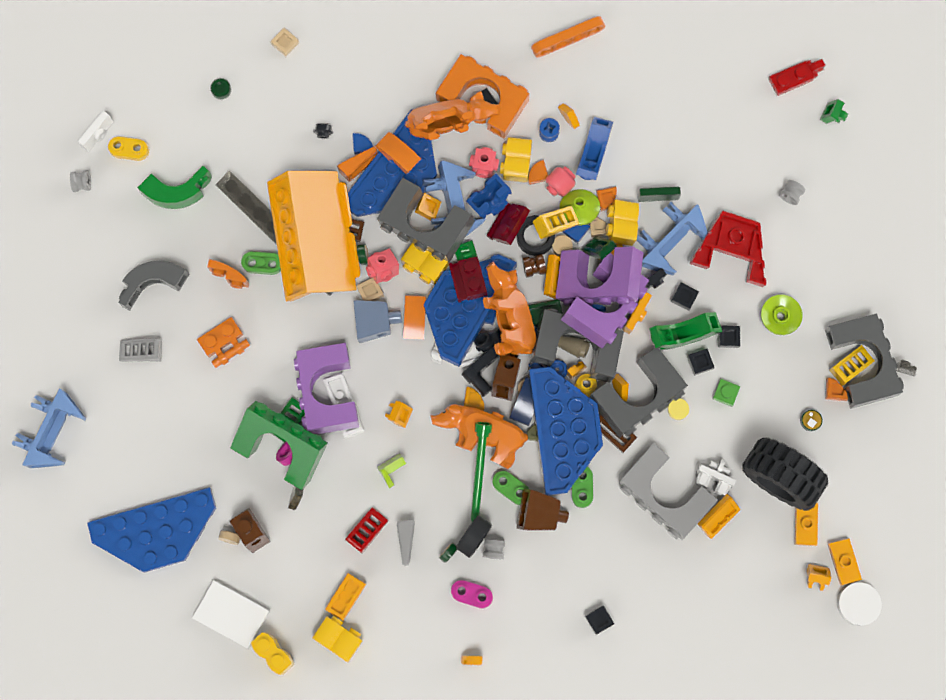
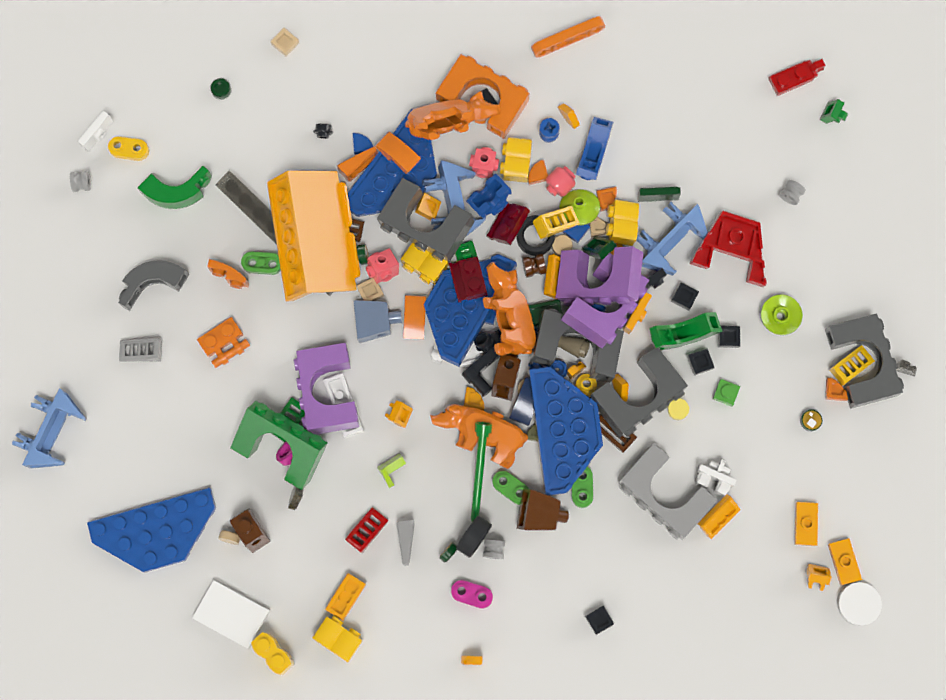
(785, 473): black tyre -> none

